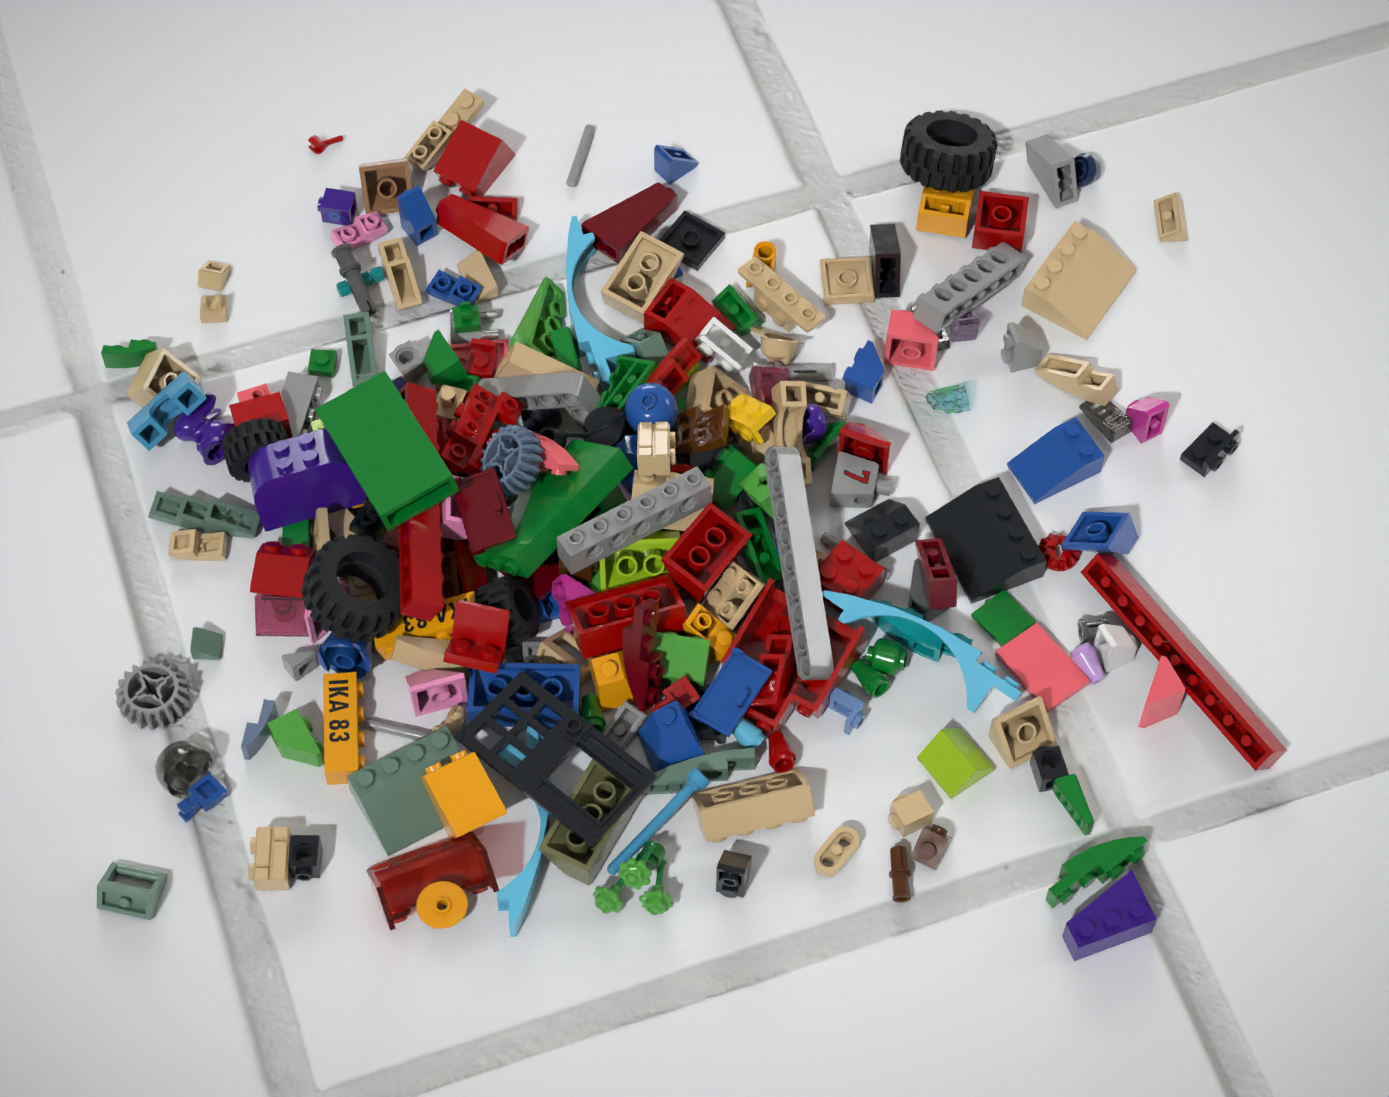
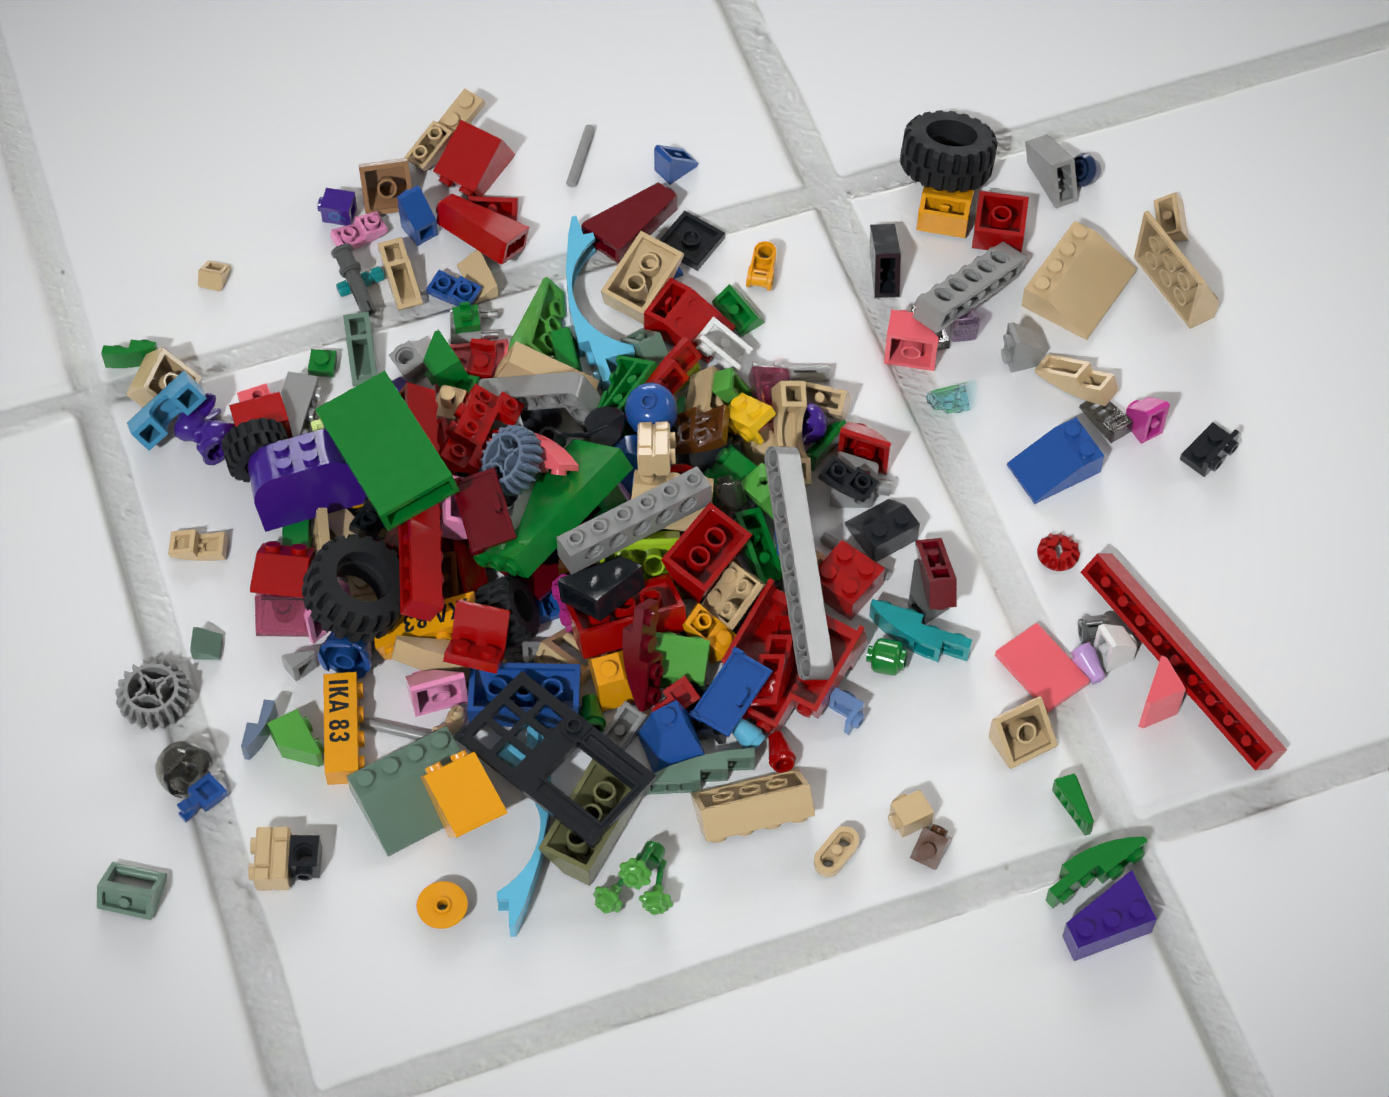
(204, 515): sand green slope -> none
(213, 309): tan tile -> none
(319, 145): red hand -> none
(403, 877): clear red windscreen -> none
(602, 587): none -> black slope
(694, 783): dark azure piece -> none
(728, 385): none -> bright green slope
(728, 494): none -> clear smoke head
(733, 874): black slope -> none
(776, 345): tan piece -> none
(779, 298): tan bracket -> none
(846, 280): tan tile -> none
(848, 481): none -> black slope
(865, 375): blue slope -> none
(871, 679): green cone -> none
(900, 874): reddish brown axle -> none
(954, 761): lime slope -> none
(978, 677): medium azure slope -> none
(987, 541): black slope -> none
(1002, 618): green piece -> none
(1043, 776): black brick -> none
(1102, 533): blue slope -> none
(1174, 274): none -> tan slope

